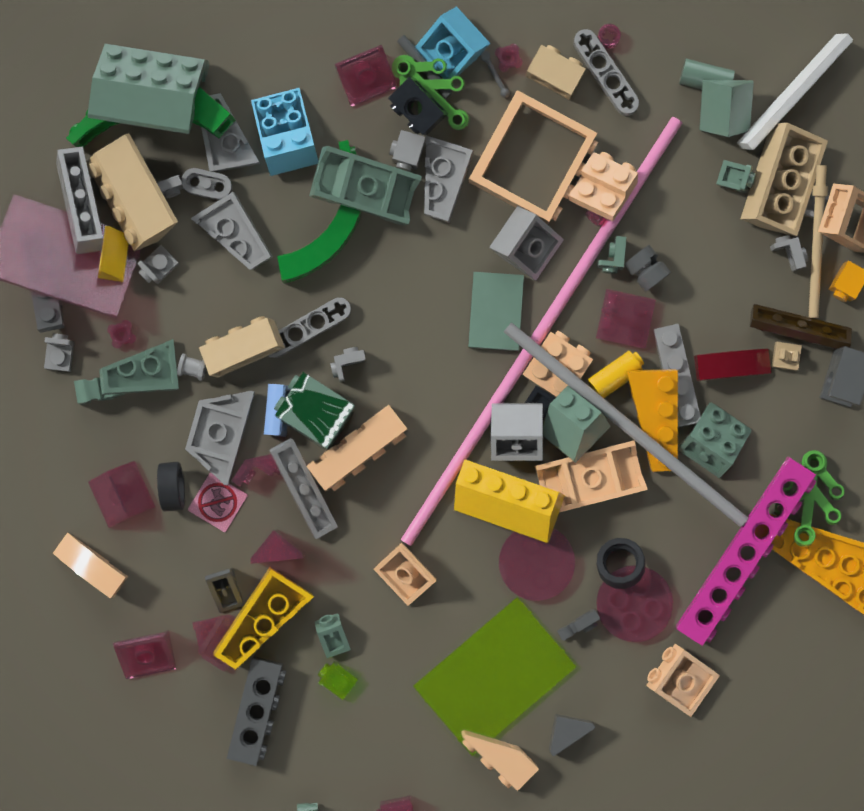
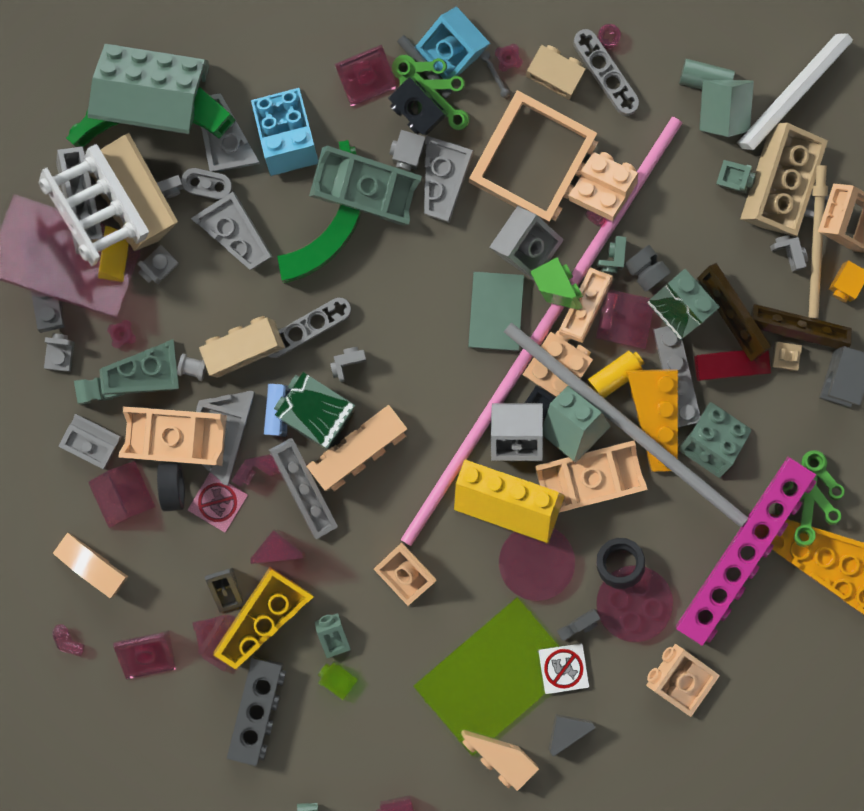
(64, 641): none -> clear pink arm
(89, 441): none -> light grey plate
(106, 184): none -> white fence
(174, 436): none -> light nougat piece
(555, 284): none -> bright green slope
(563, 668): none -> sticker
(594, 291): none -> light nougat tile
(683, 304): none -> sand green slope
(734, 312): none -> dark brown plate

